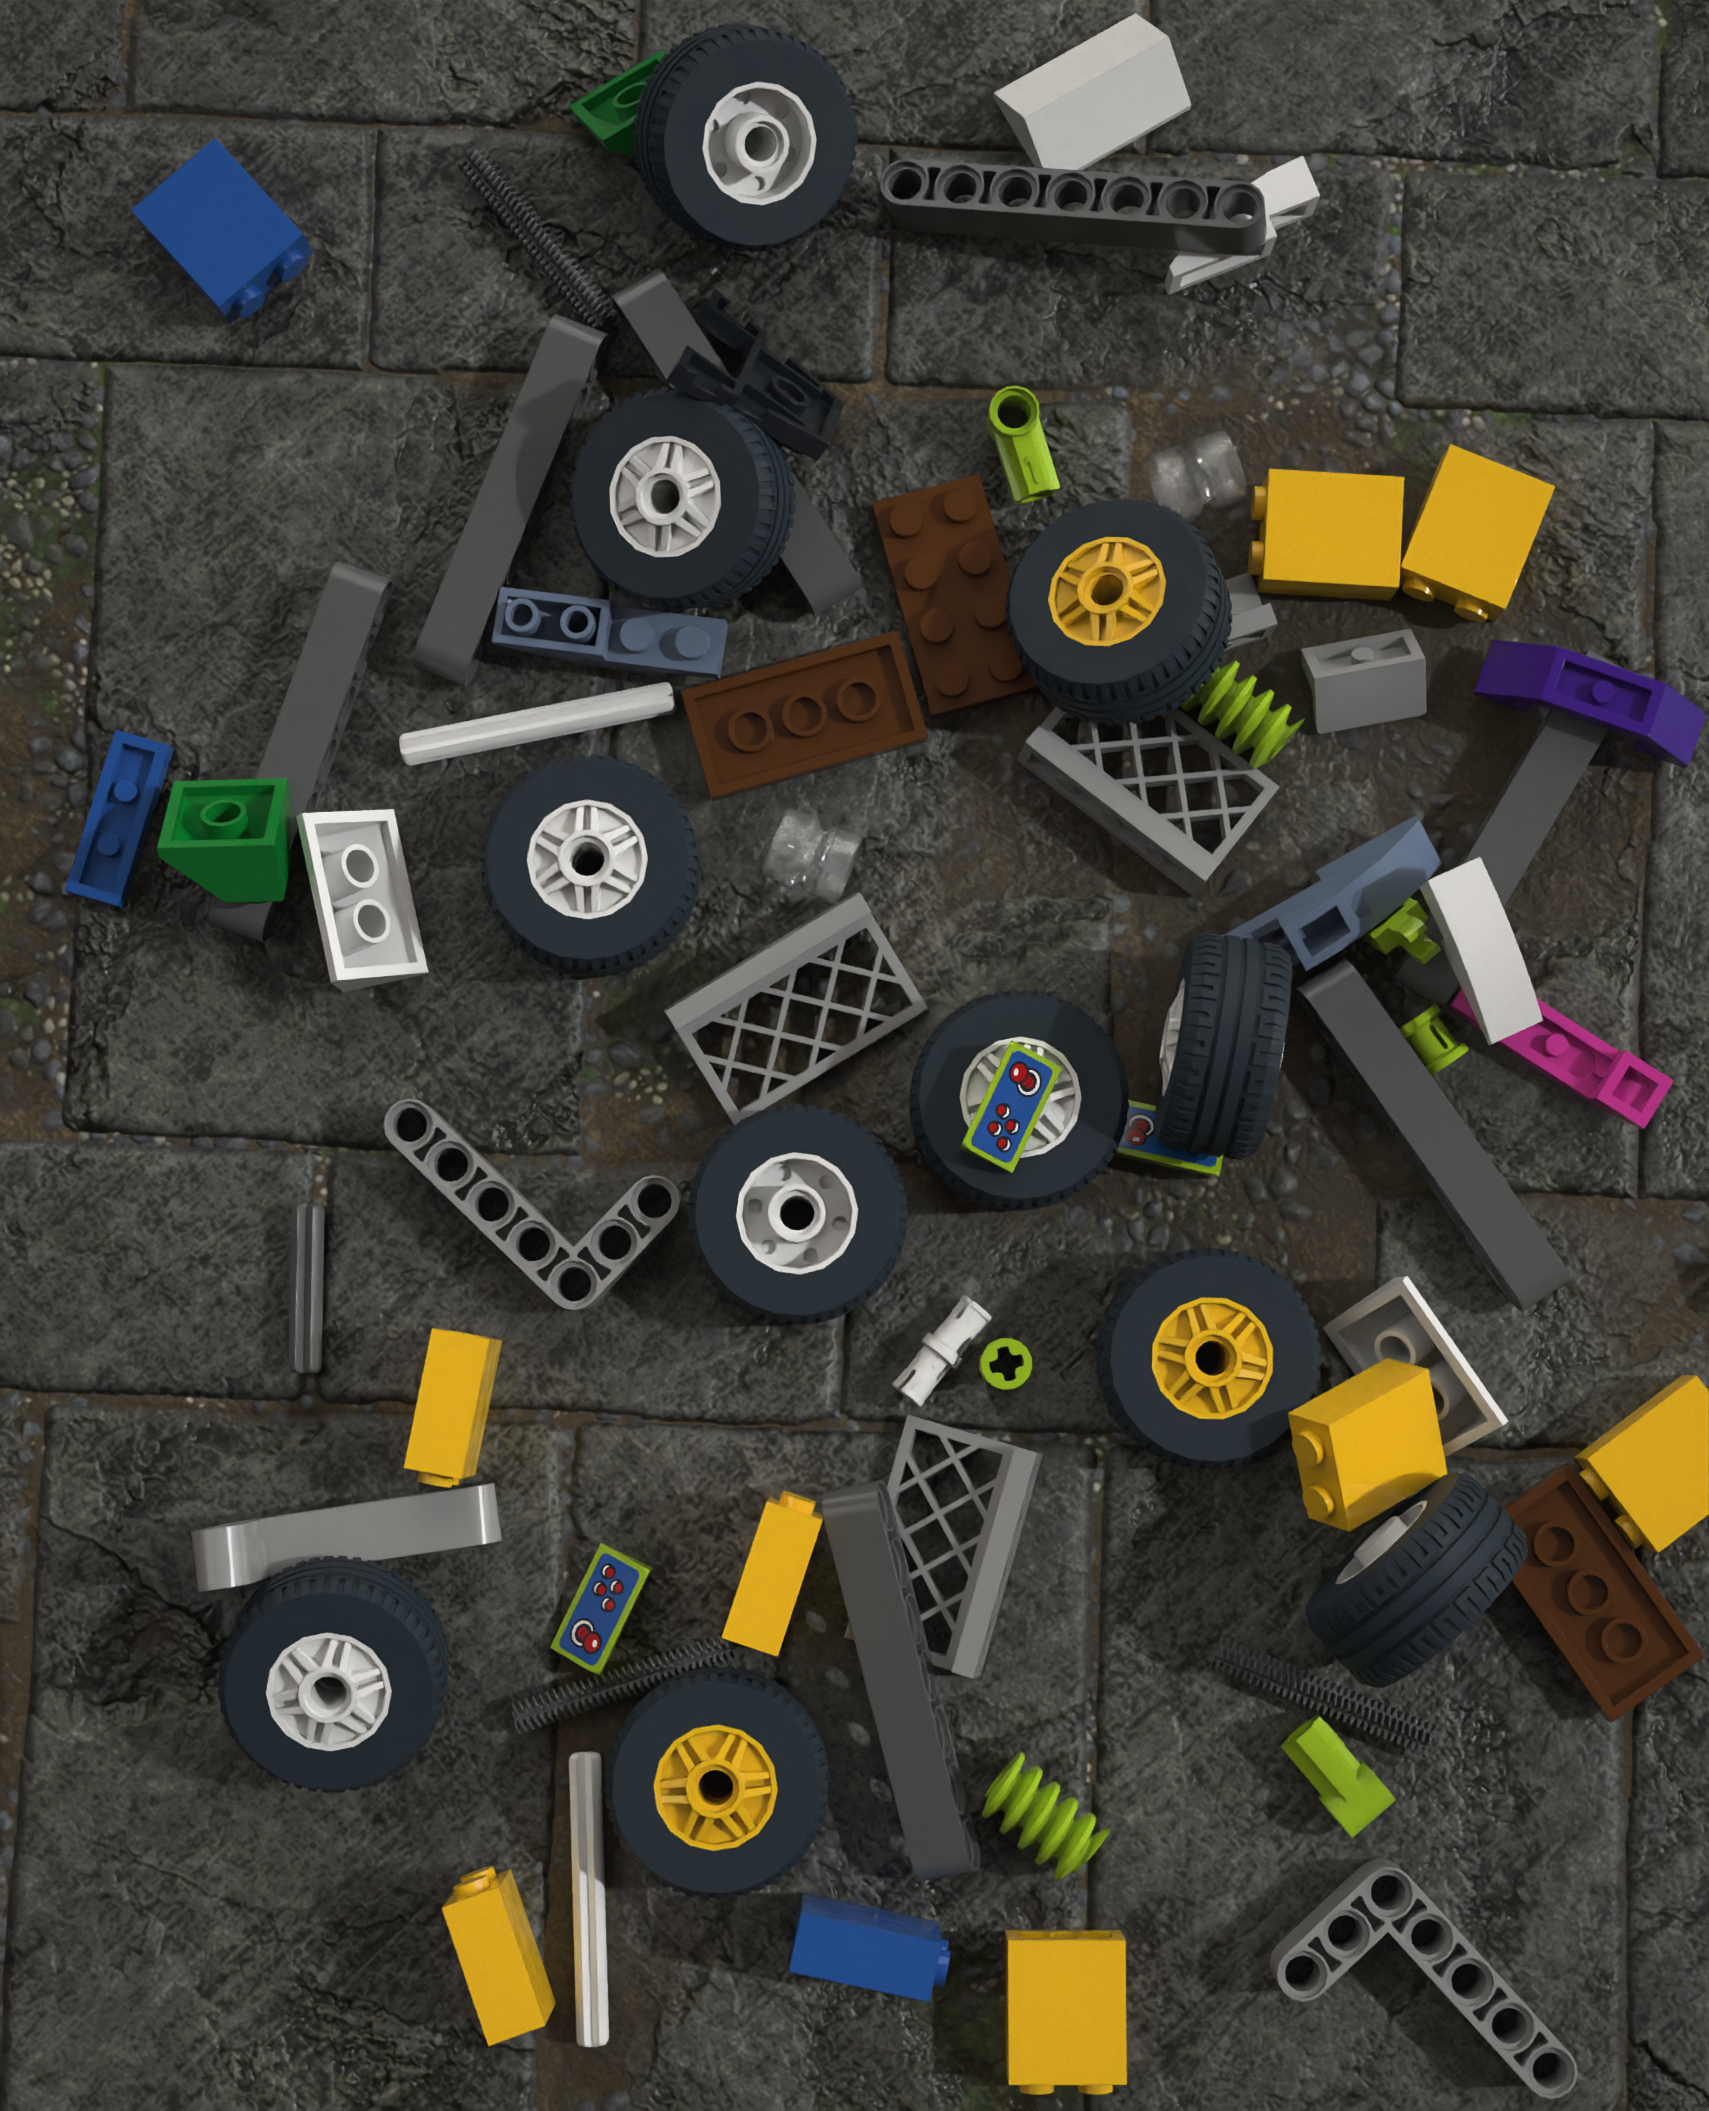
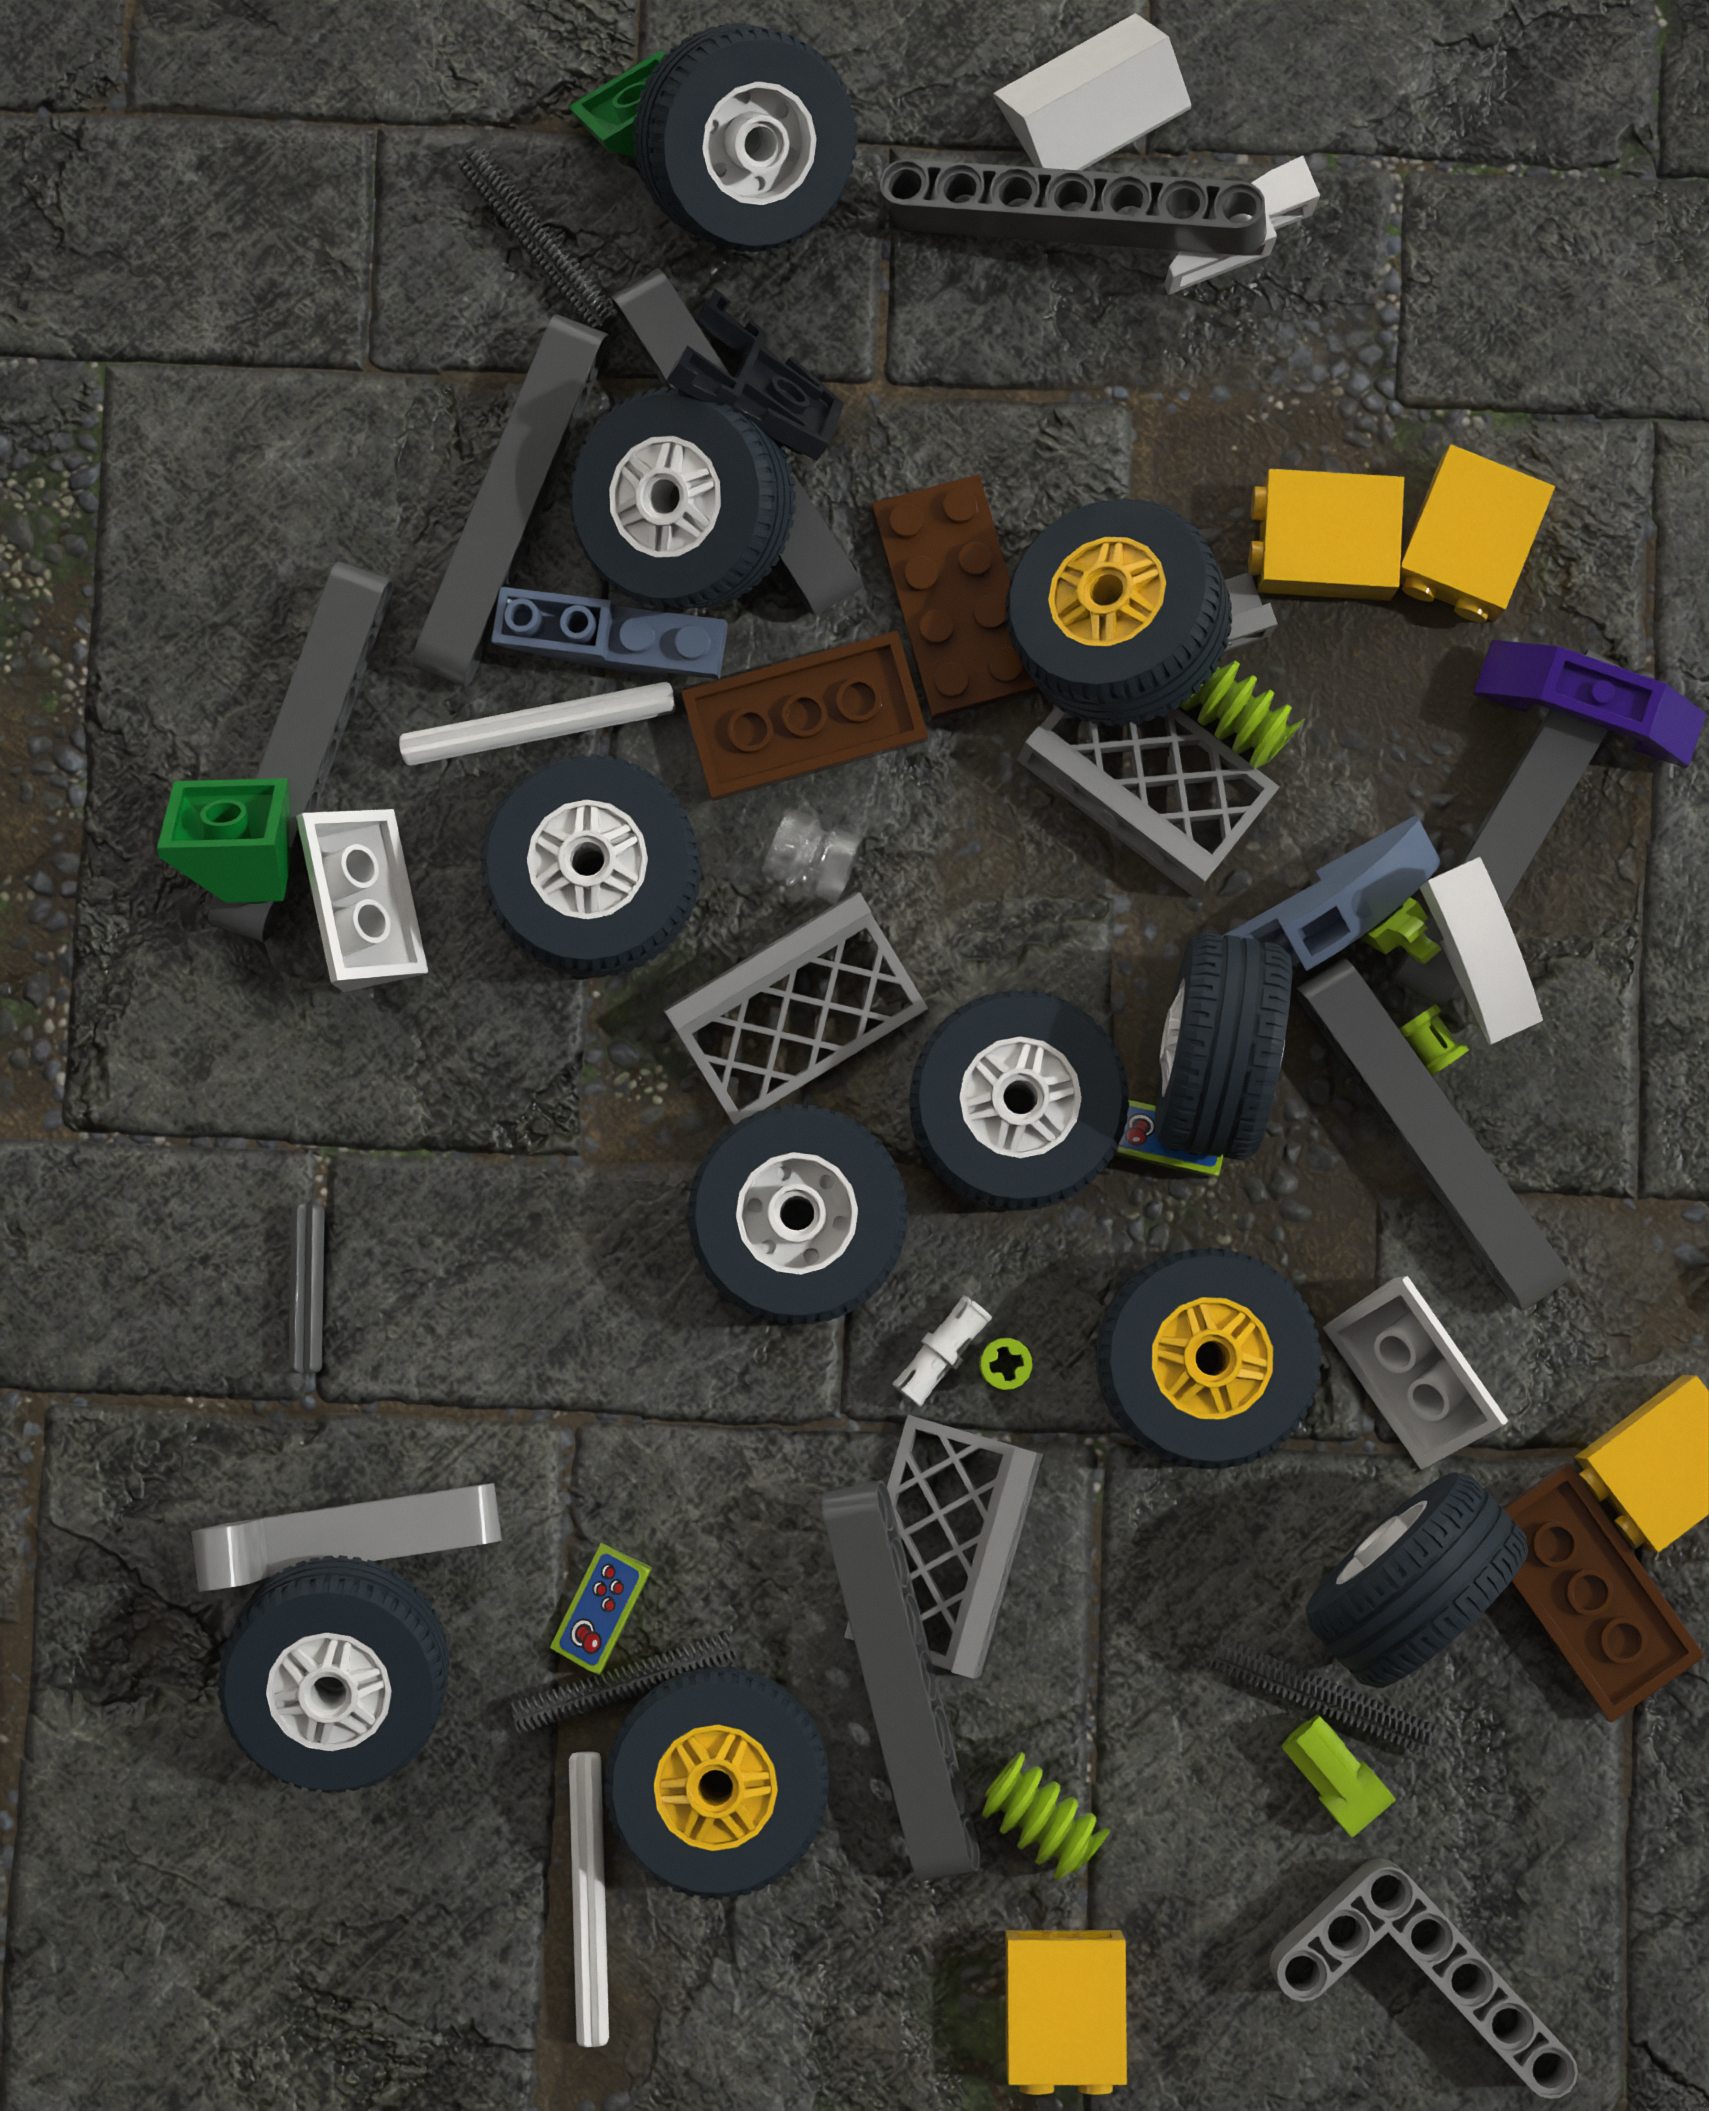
(119, 819): blue plate -> none
(223, 232): blue brick -> none
(452, 1406): yellow brick -> none
(498, 1955): yellow brick -> none
(523, 1216): light grey beam -> none
(773, 1573): yellow brick -> none
(869, 1948): blue brick -> none
(1011, 1107): slope -> none
(1023, 449): lime piece -> none
(1197, 476): clear wheel -> none
(1366, 680): light grey panel -> none
(1367, 1444): yellow brick -> none
(1584, 1064): dark pink slope -> none

